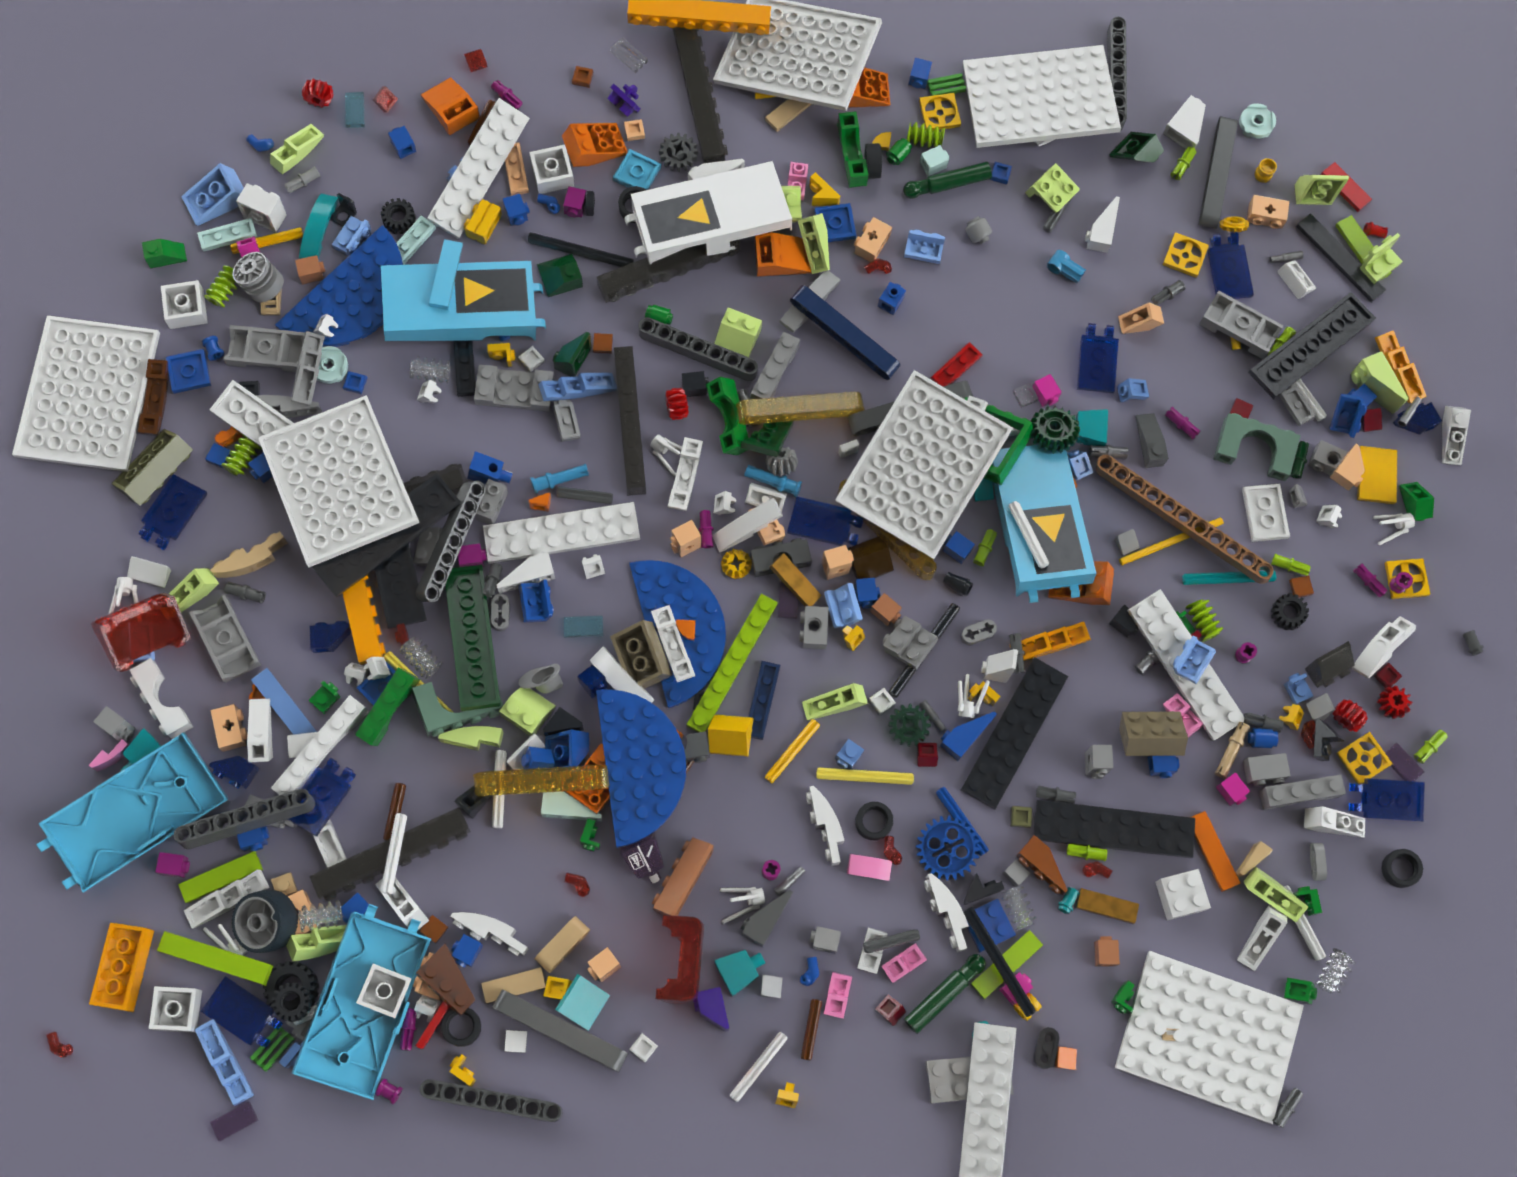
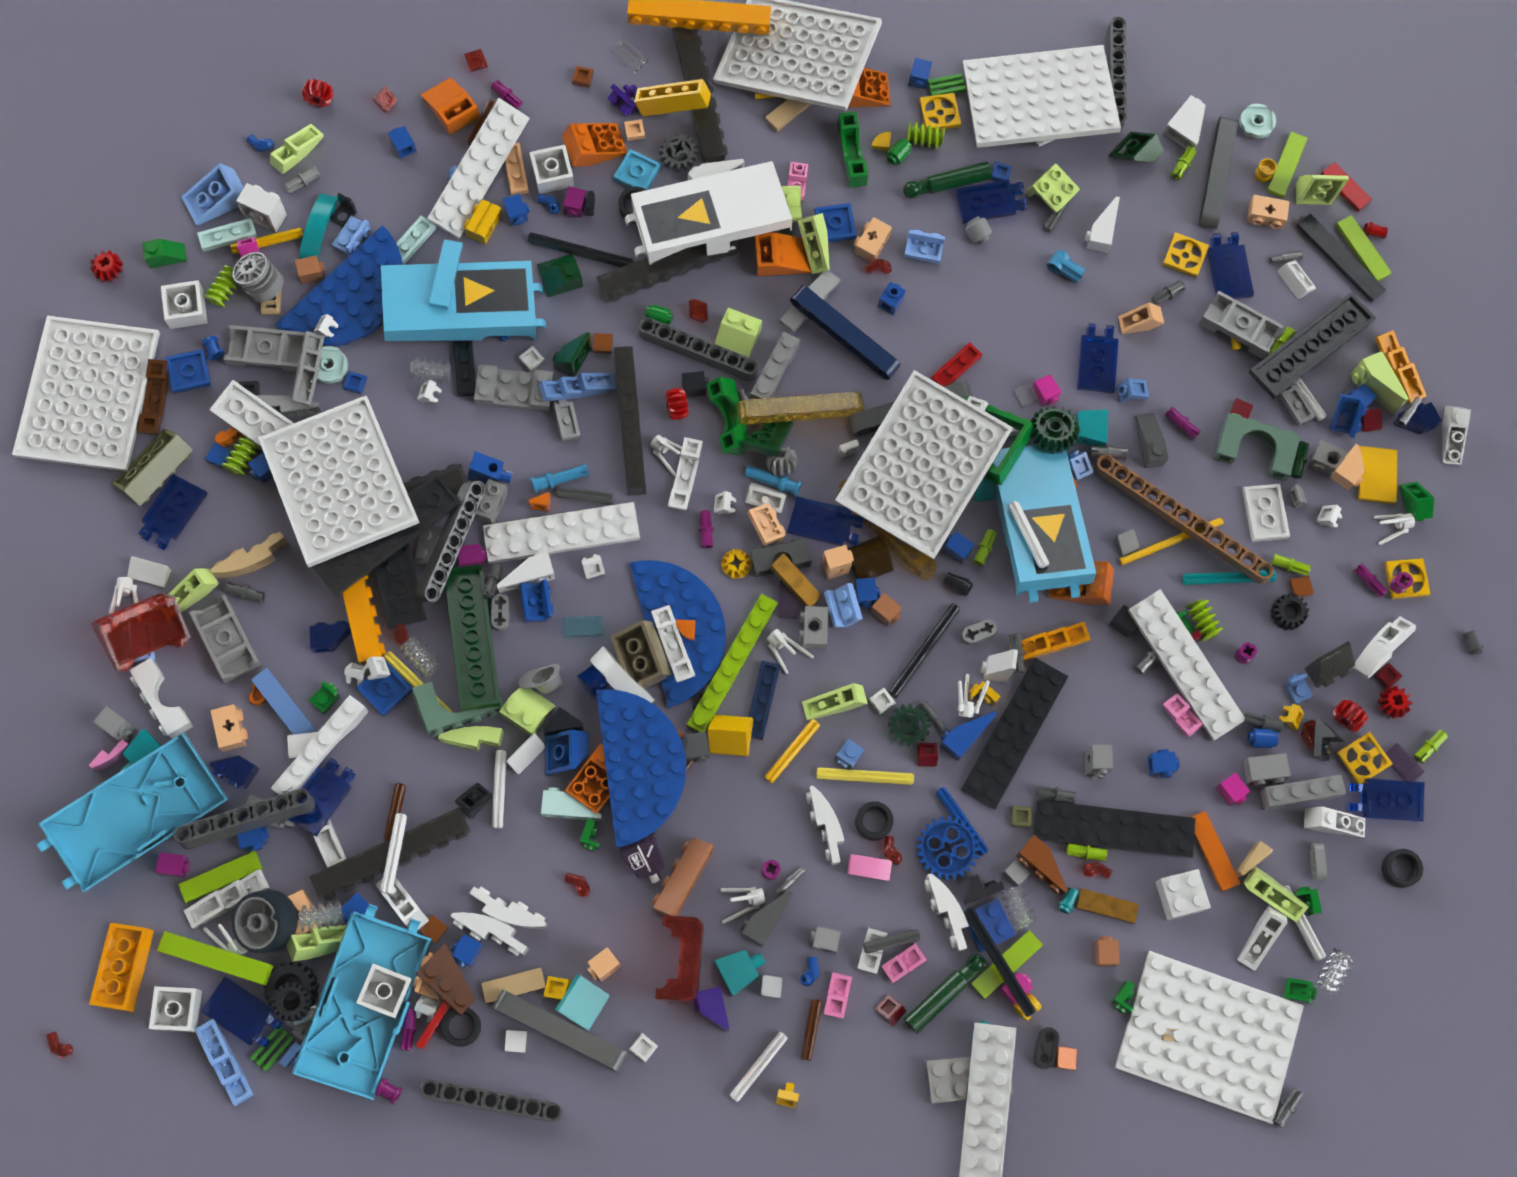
(106, 266): none -> red gear
(234, 1121): clear purple tile -> none
(259, 731): white slope -> none
(285, 884): tan plate -> none
(354, 109): clear light blue tile -> none
(378, 719): green arch -> none
(396, 206): black tyre -> none
(464, 1074): yellow bracket -> none
(501, 350): yellow bracket -> none
(514, 915): none -> white slope
(537, 758): blue brick -> none
(541, 780): clear yellow beam -> none
(562, 944): tan beam -> none
(672, 97): none -> yellow brick
(685, 539): light nougat brick -> none
(698, 310): none -> clear red plate
(747, 525): white slope -> none
(779, 640): none -> white plant
(825, 194): yellow slope -> none
(853, 637): yellow tile -> none
(873, 160): black tyre -> none
(909, 642): light grey plate -> none
(934, 160): light aqua brick -> none
(990, 200): none -> clear blue tile
(1153, 733): dark tan brick -> none
(1193, 659): light blue bracket -> none
(1232, 750): tan pin -> none
(1234, 224): yellow gear -> none
(1287, 165): none -> lime tile
(1320, 707): light grey slope -> none
(1381, 260): yellowish green bracket -> none

